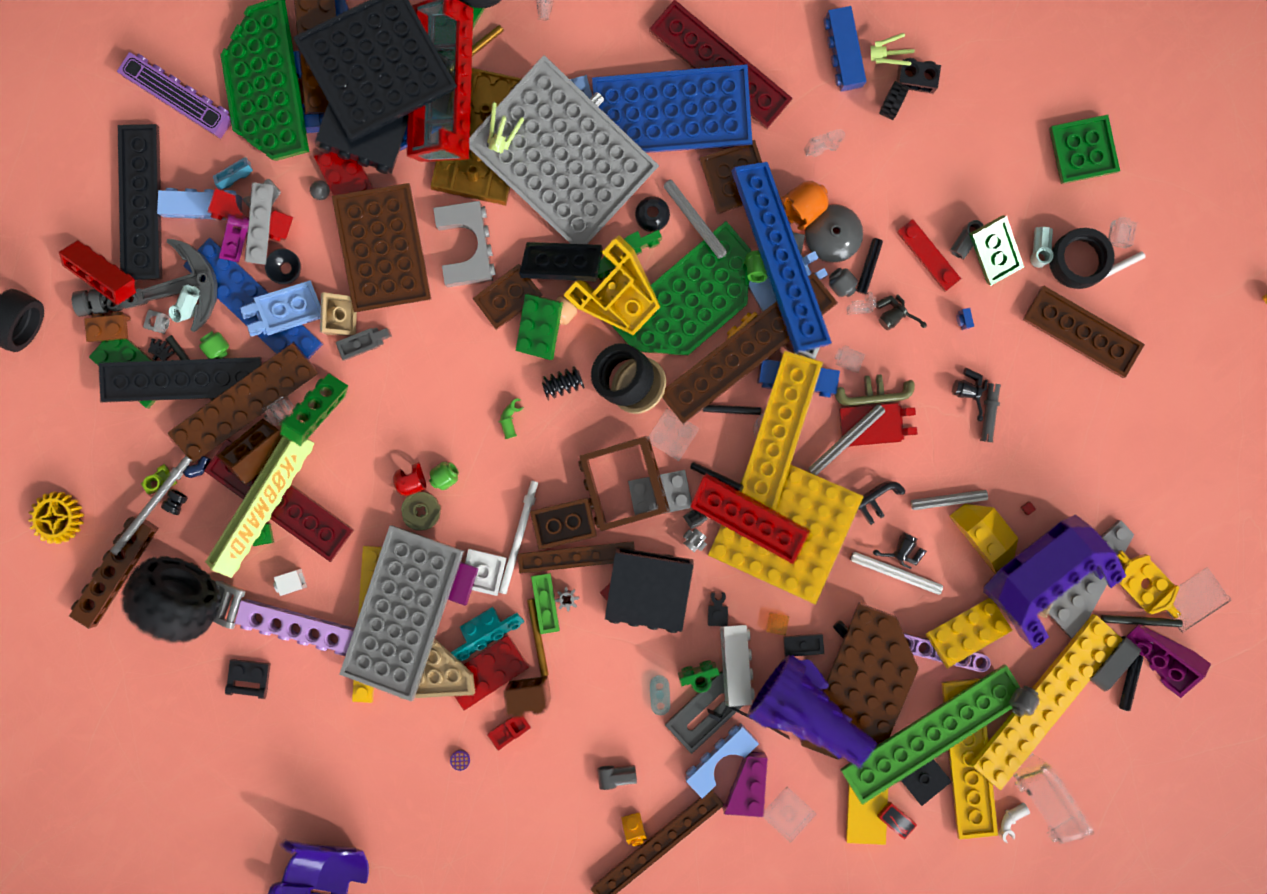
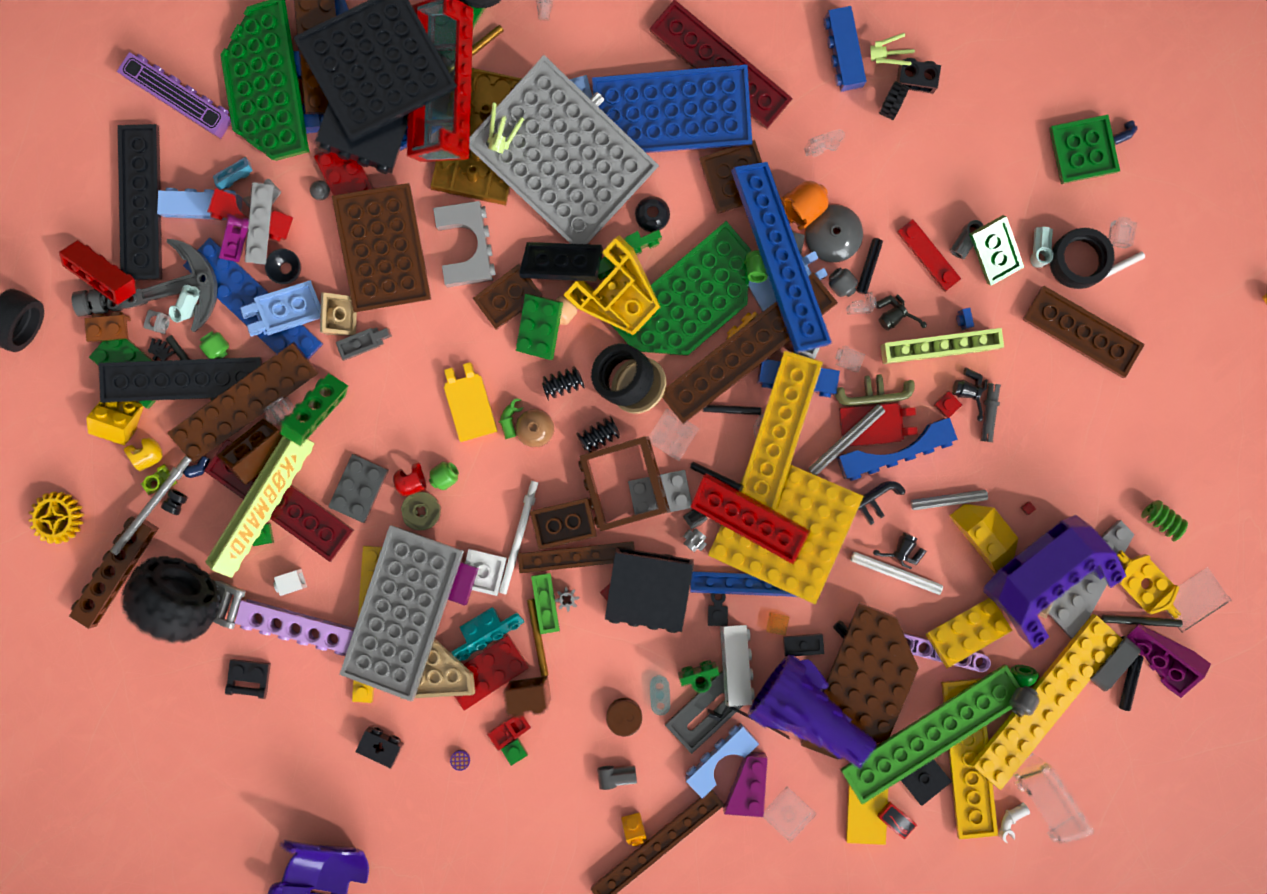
(114, 420): none -> yellow slope
(146, 456): none -> yellow helmet
(358, 488): none -> dark grey plate
(370, 746): none -> black brick
(469, 404): none -> yellow tile
(514, 751): none -> green plate
(534, 428): none -> medium nougat cylinder
(598, 435): none -> black piece
(624, 717): none -> reddish brown head
(695, 219): light grey axle -> none
(733, 584): none -> blue plate
(935, 434): none -> blue arch
(942, 346): none -> yellowish green brick
(948, 404): none -> red plate
(1024, 675): none -> green brick
(1130, 130): none -> dark blue arm
(1166, 518): none -> bright green piece

